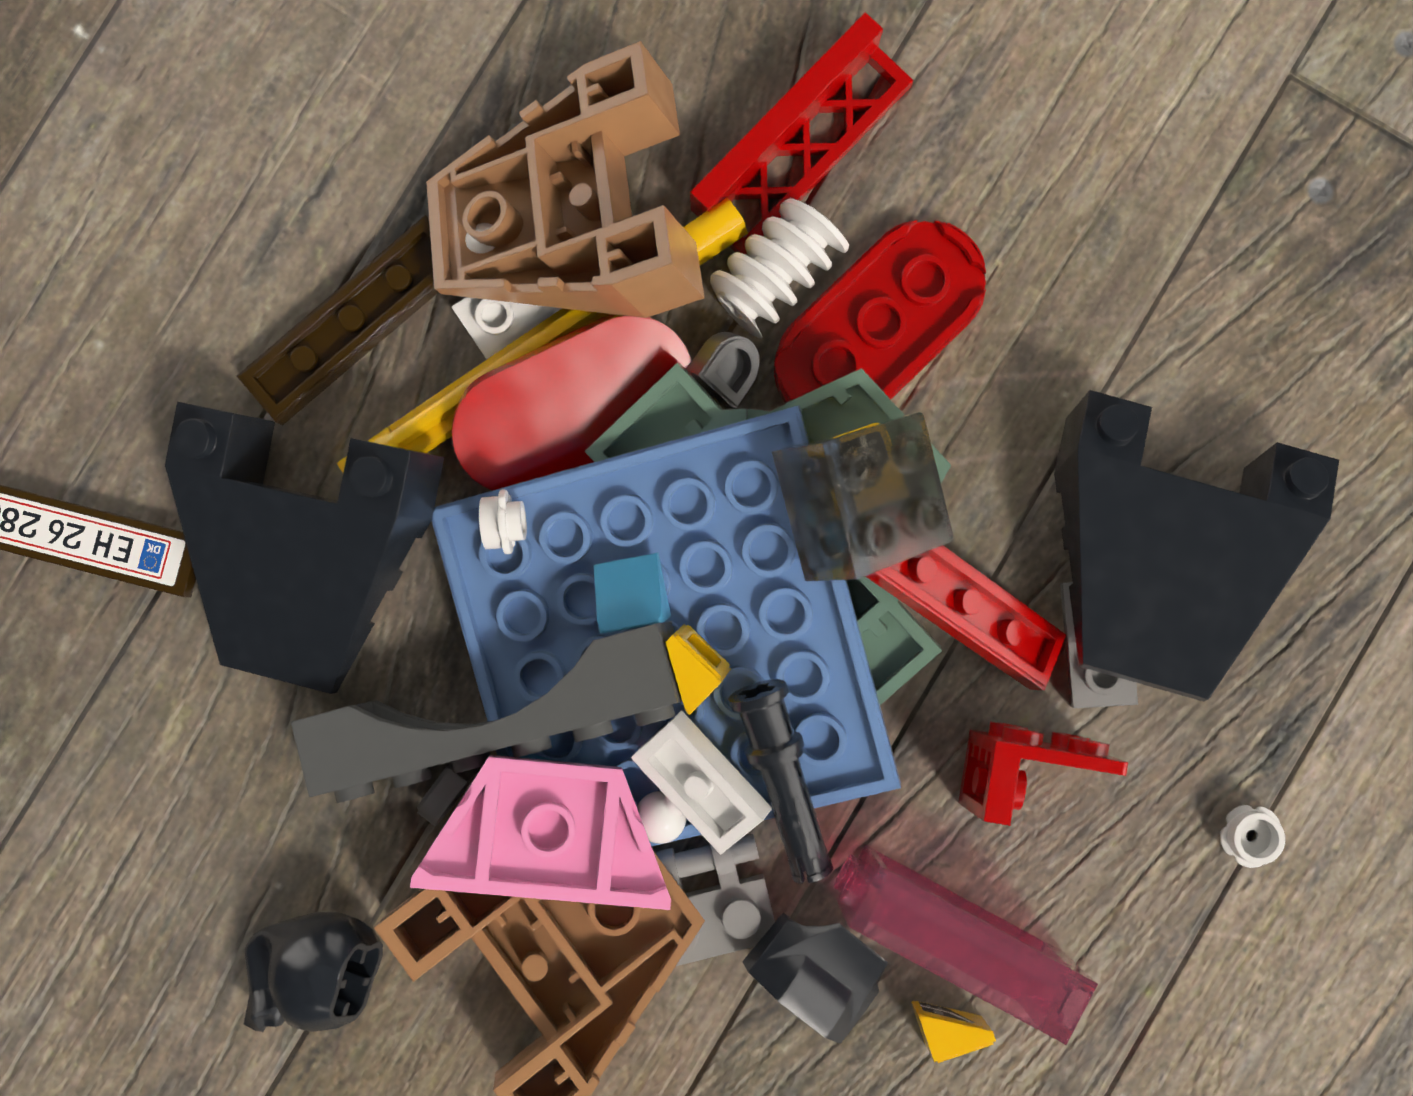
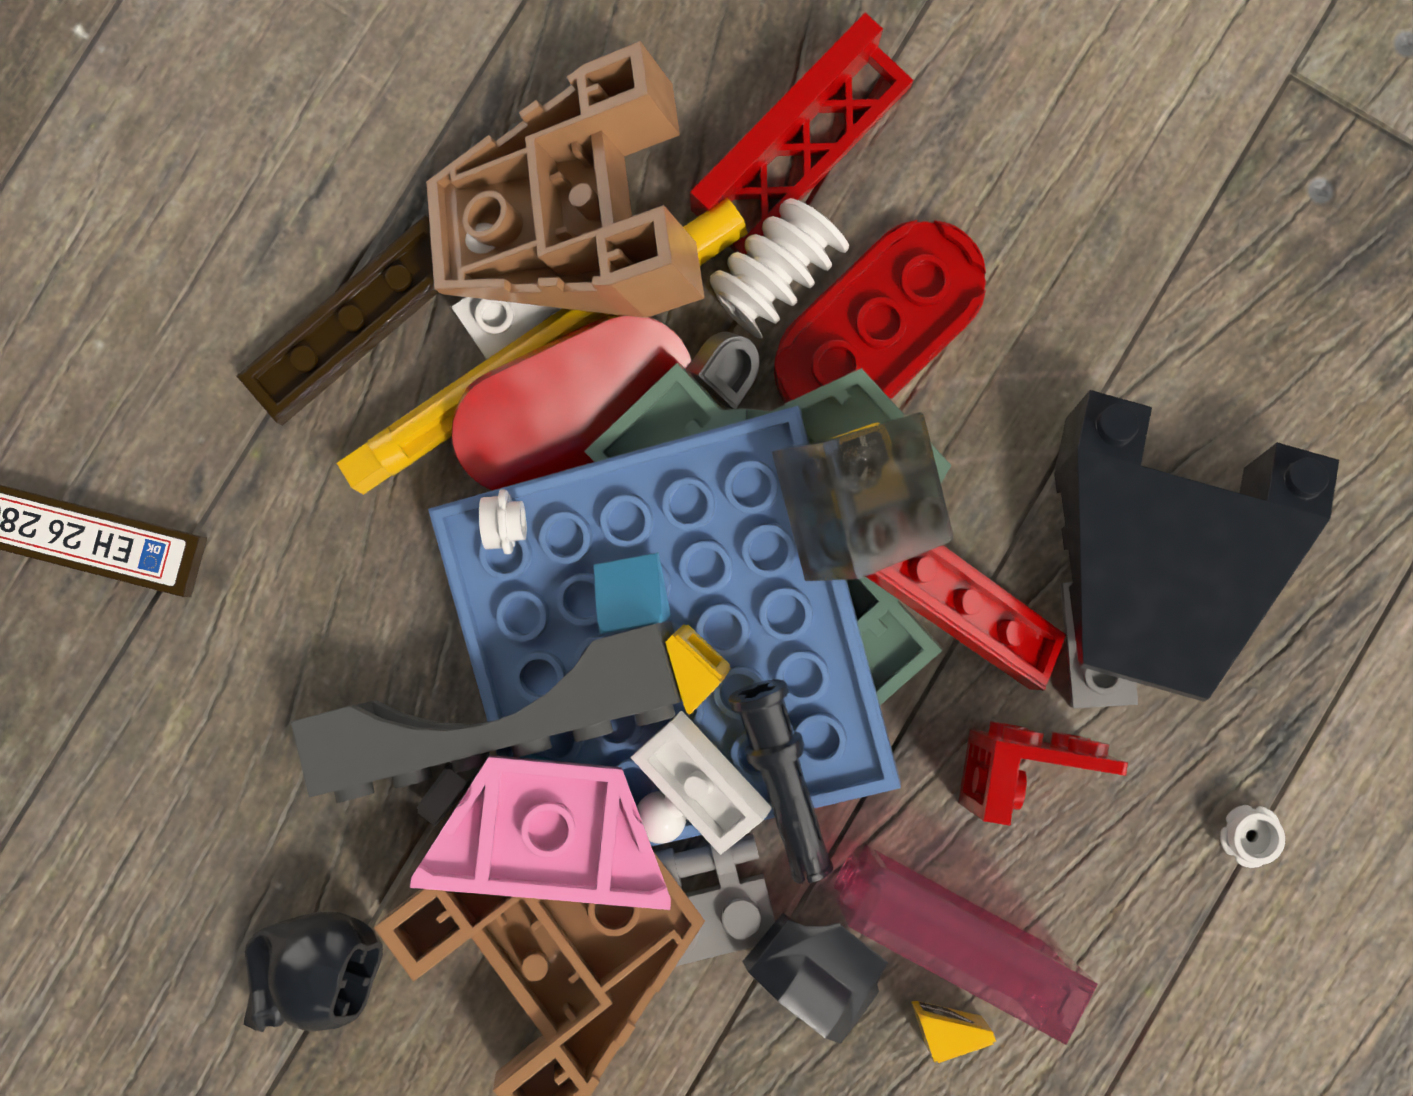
(289, 571): black wedge -> none

